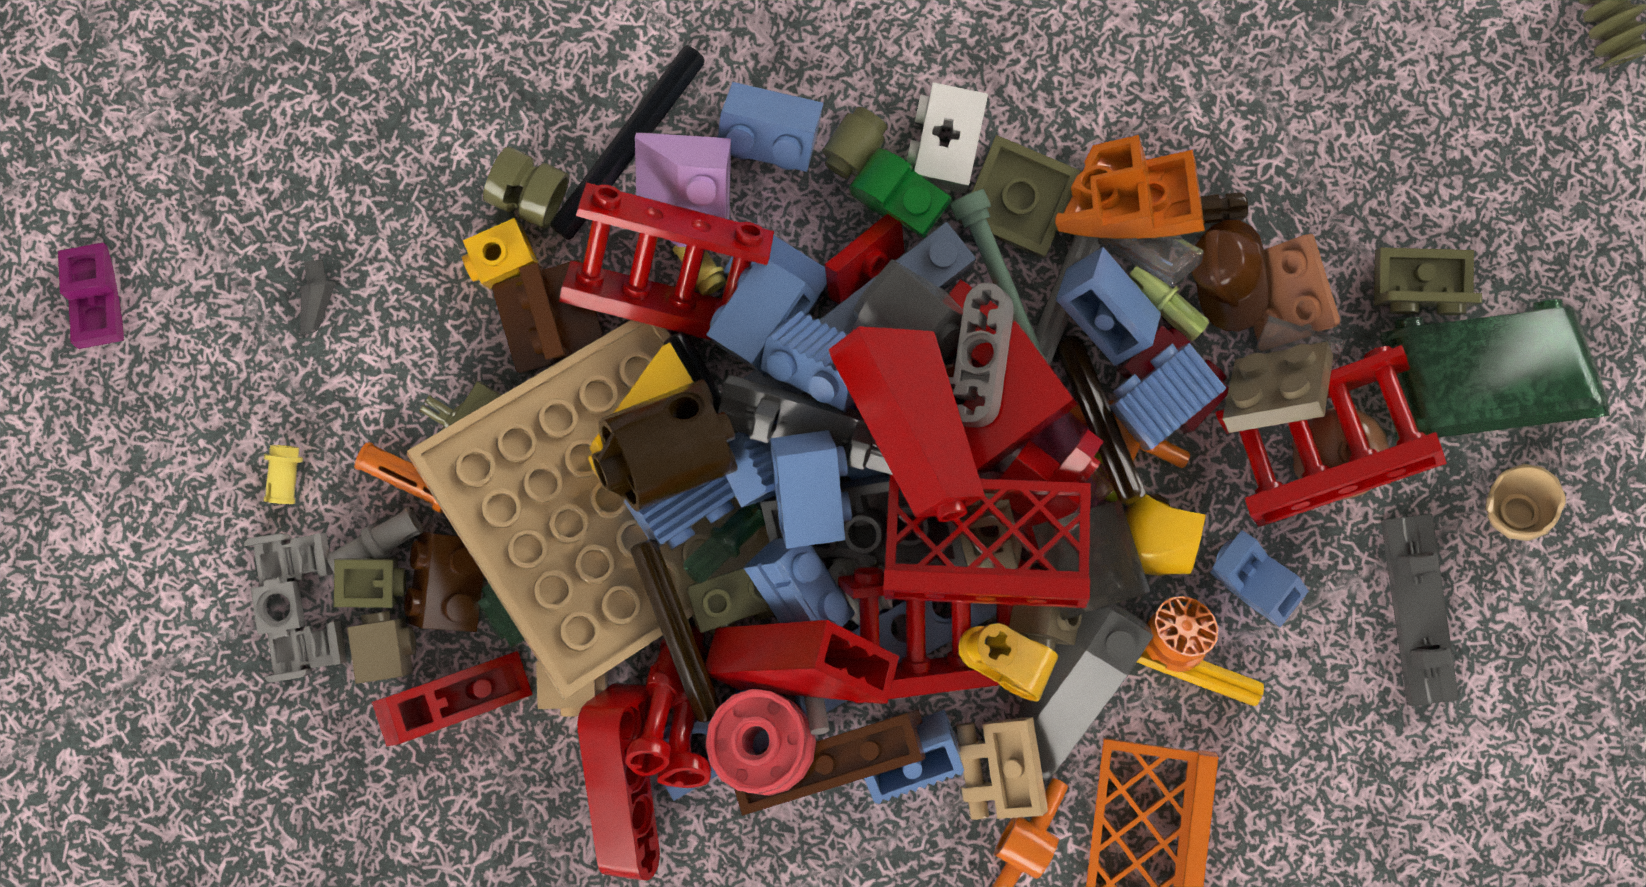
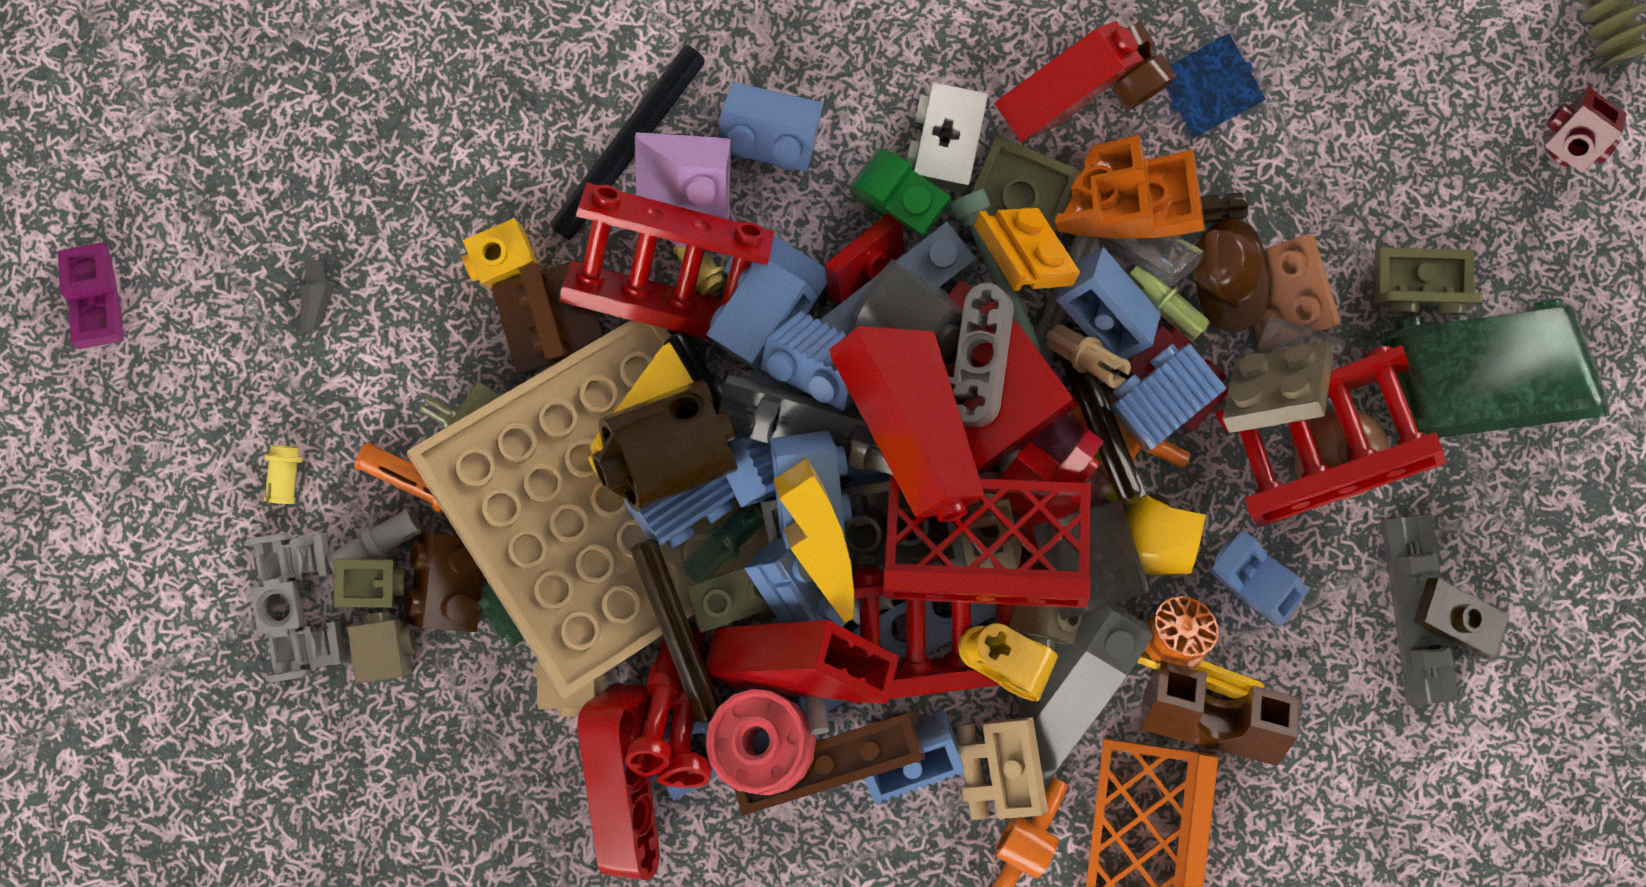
(451, 699): red slope -> none
(522, 185): olive wheel -> none
(817, 536): none -> yellow slope
(854, 142): olive brick -> none
(1026, 249): none -> light orange plate
(1069, 81): none -> red slope
(1087, 355): none -> tan axle
(1147, 77): none -> reddish brown wheel
(1213, 86): none -> clear blue piece
(1252, 727): none -> reddish brown arch
(1461, 618): none -> plate
(1525, 502): tan hair -> none
(1584, 131): none -> brick

